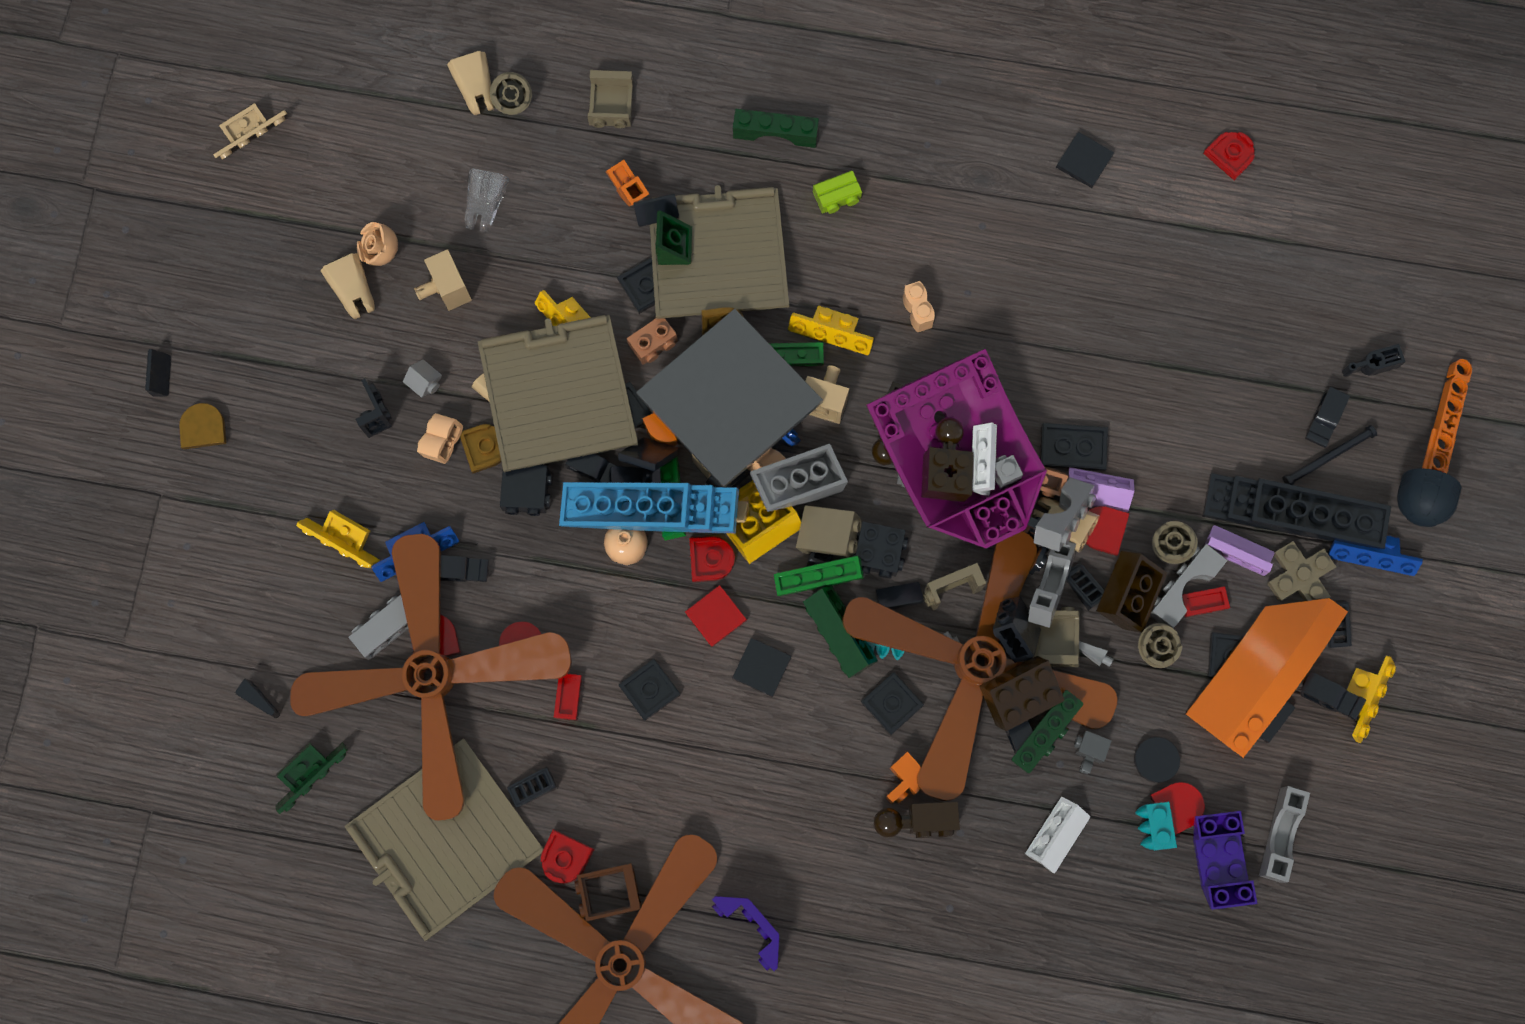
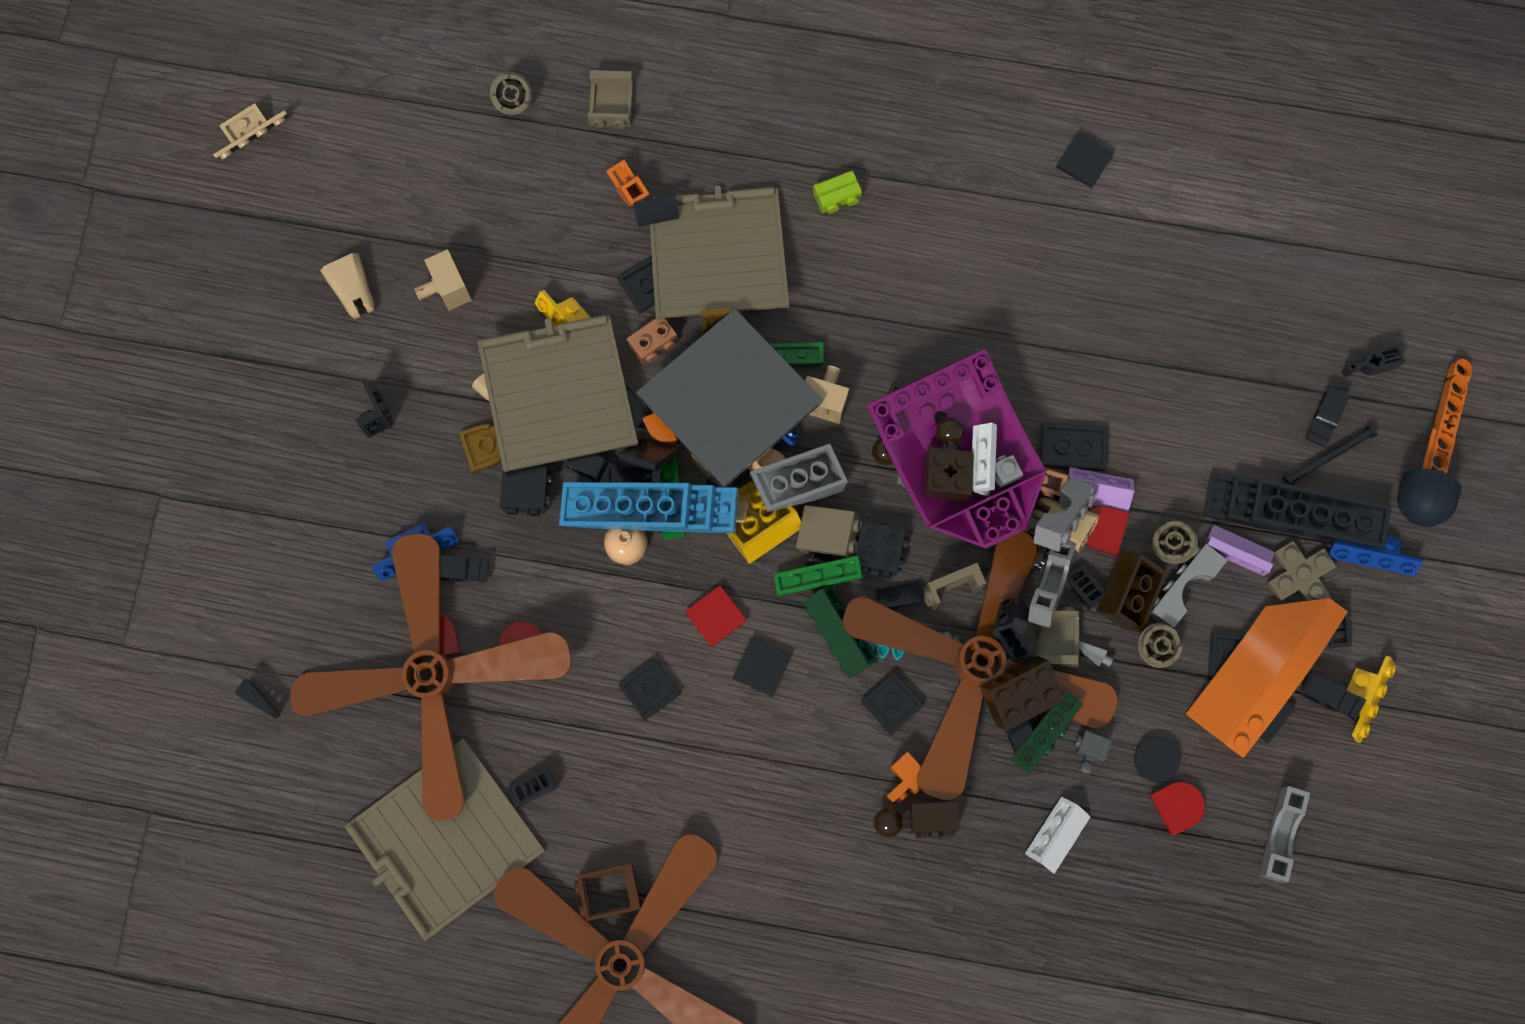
(158, 373): black slope -> none
(201, 427): pearl gold tile -> none
(304, 771): dark green bracket -> none
(342, 535): yellow bracket -> none
(377, 244): light nougat cylinder -> none
(380, 629): light grey brick -> none
(422, 378): light grey brick -> none
(439, 438): light nougat brick -> none
(472, 79): tan piece -> none
(484, 197): clear piece -> none
(564, 858): red tile -> none
(568, 697): red tile -> none
(673, 240): dark green slope -> none
(710, 558): red tile -> none
(729, 905): dark purple slope -> none
(755, 124): dark green arch -> none
(832, 328): yellow bracket -> none
(916, 303): light nougat brick -> none
(1159, 826): teal plate -> none
(1205, 601): red tile -> none
(1222, 860): dark purple slope -> none
(1231, 153): red tile -> none

